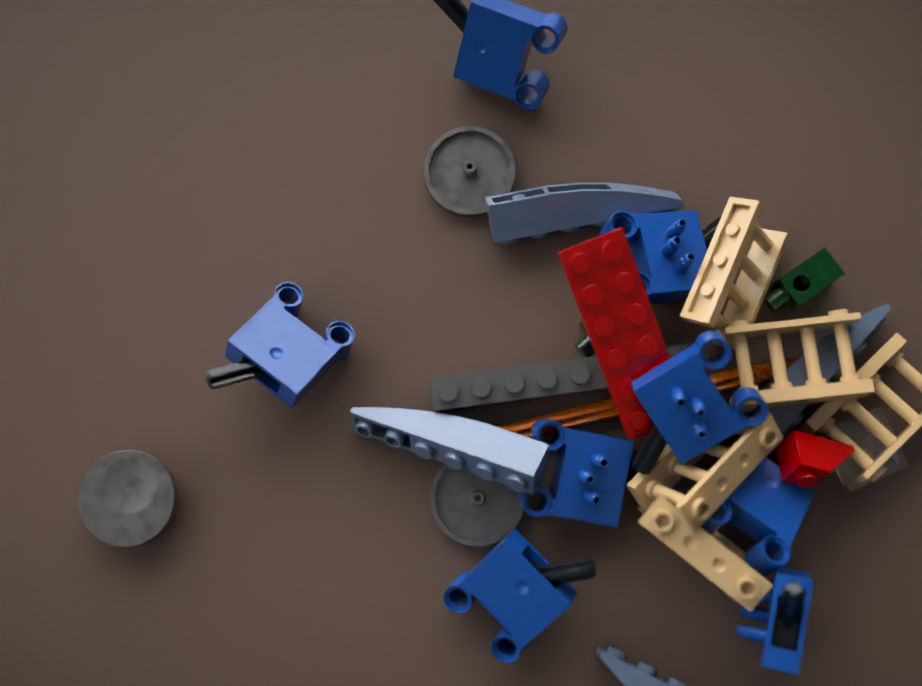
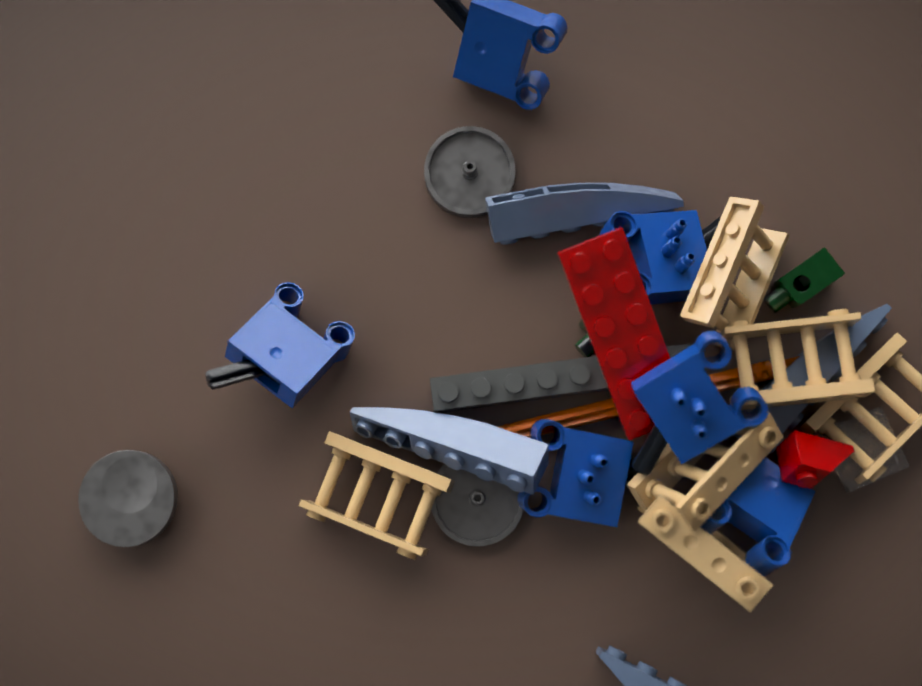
(402, 474): none -> tan fence
(518, 591): blue piece -> none
(784, 620): blue piece -> none

